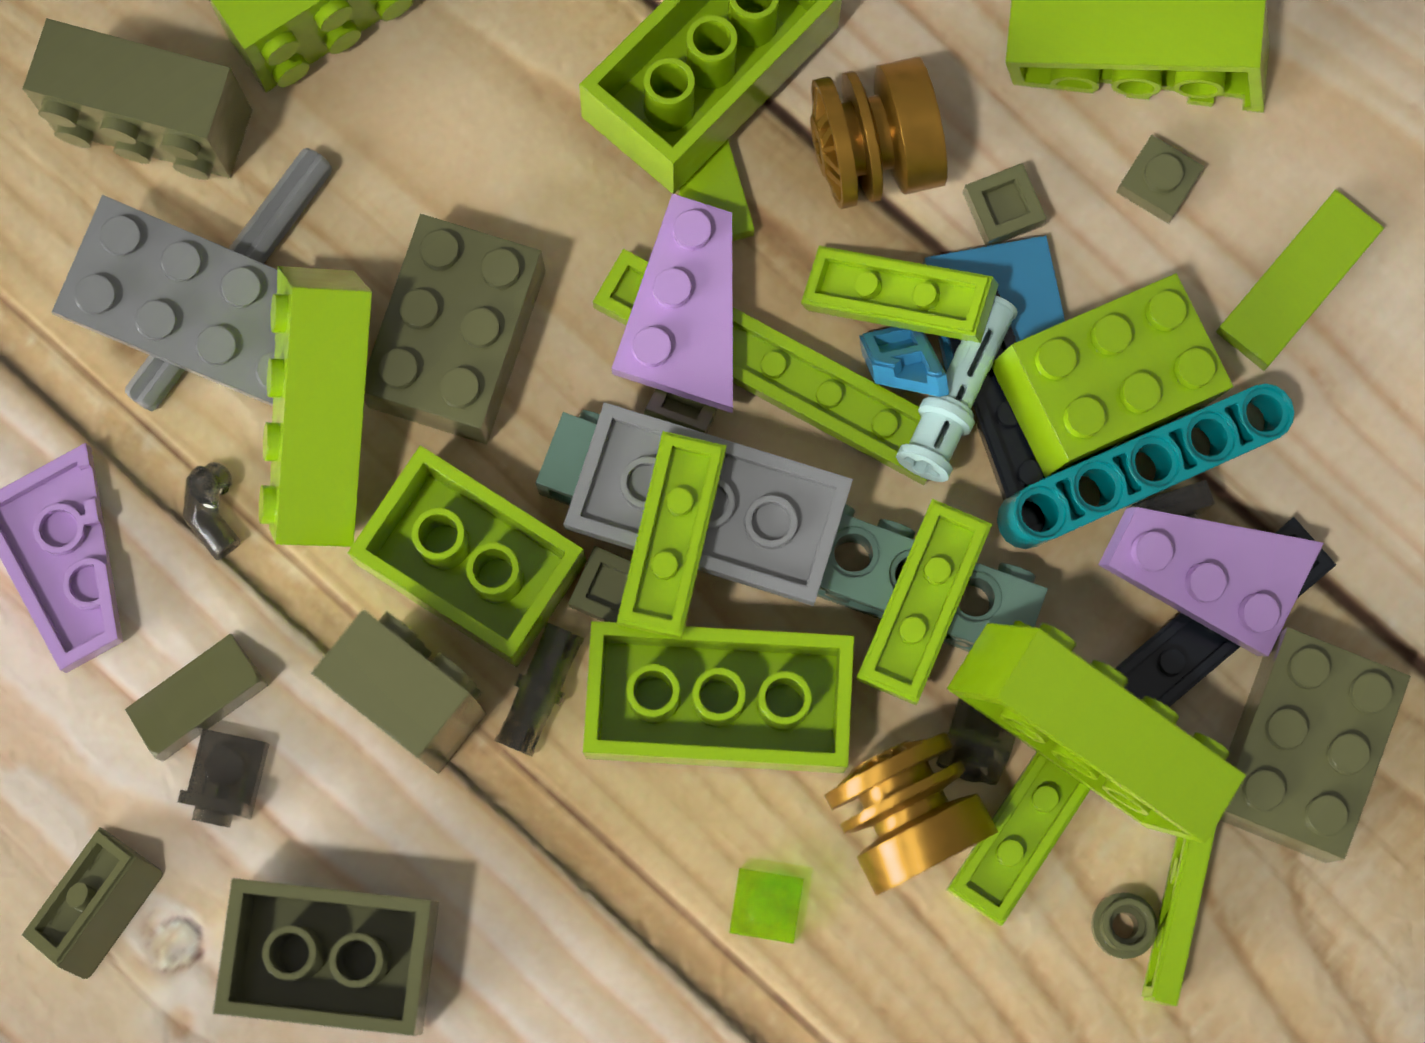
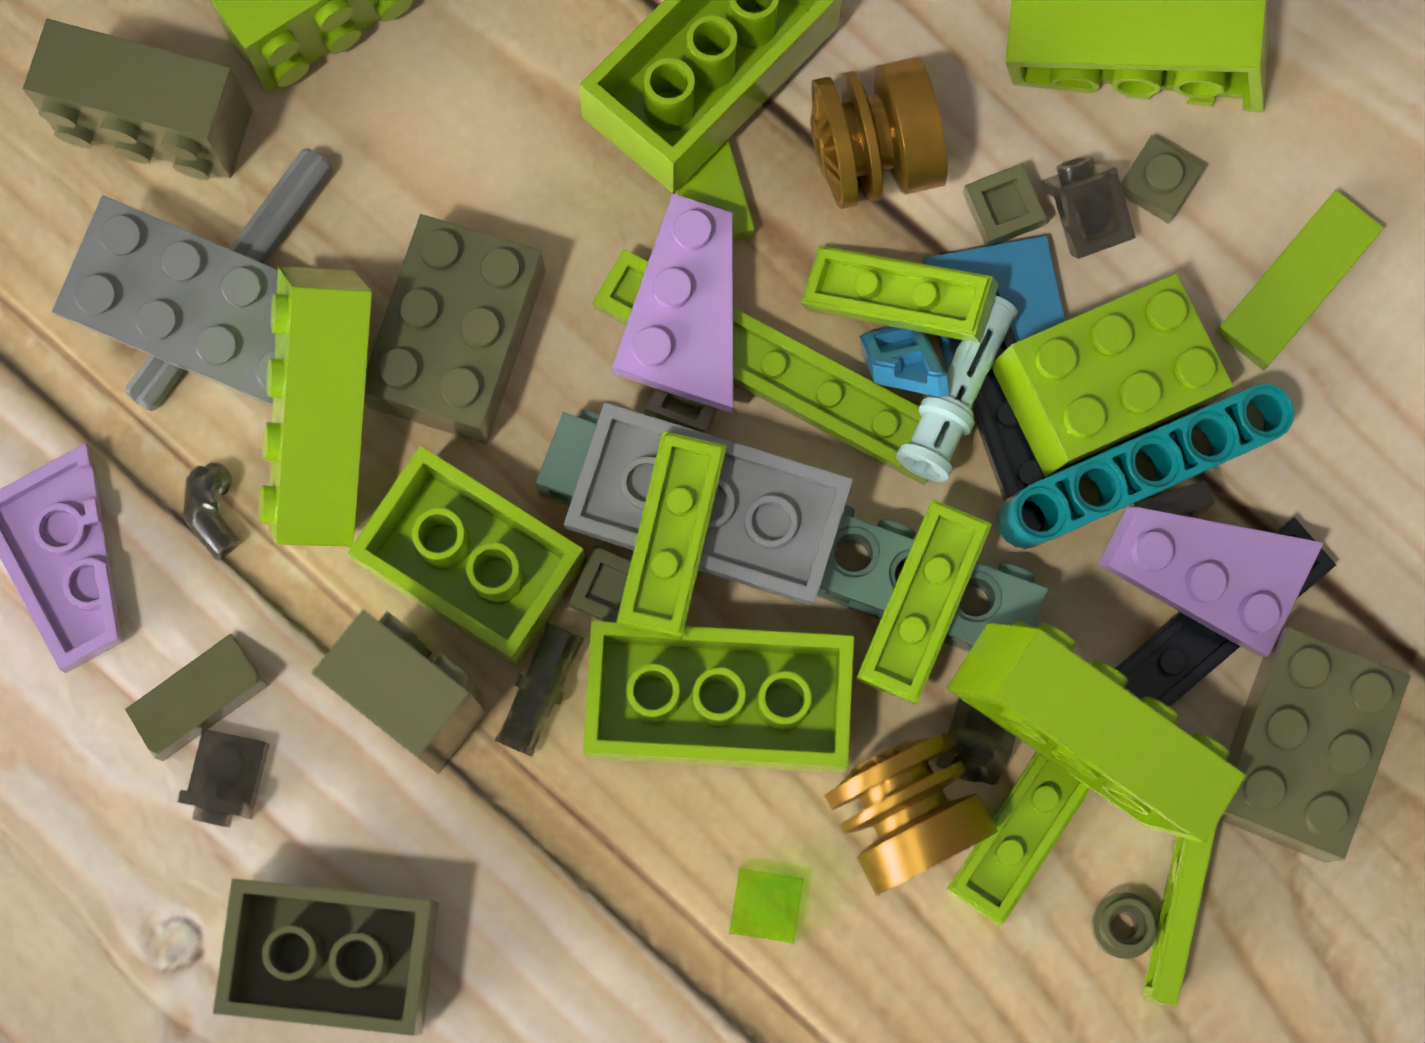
(92, 904): olive slope -> none
(1090, 205): none -> clear smoke bracket

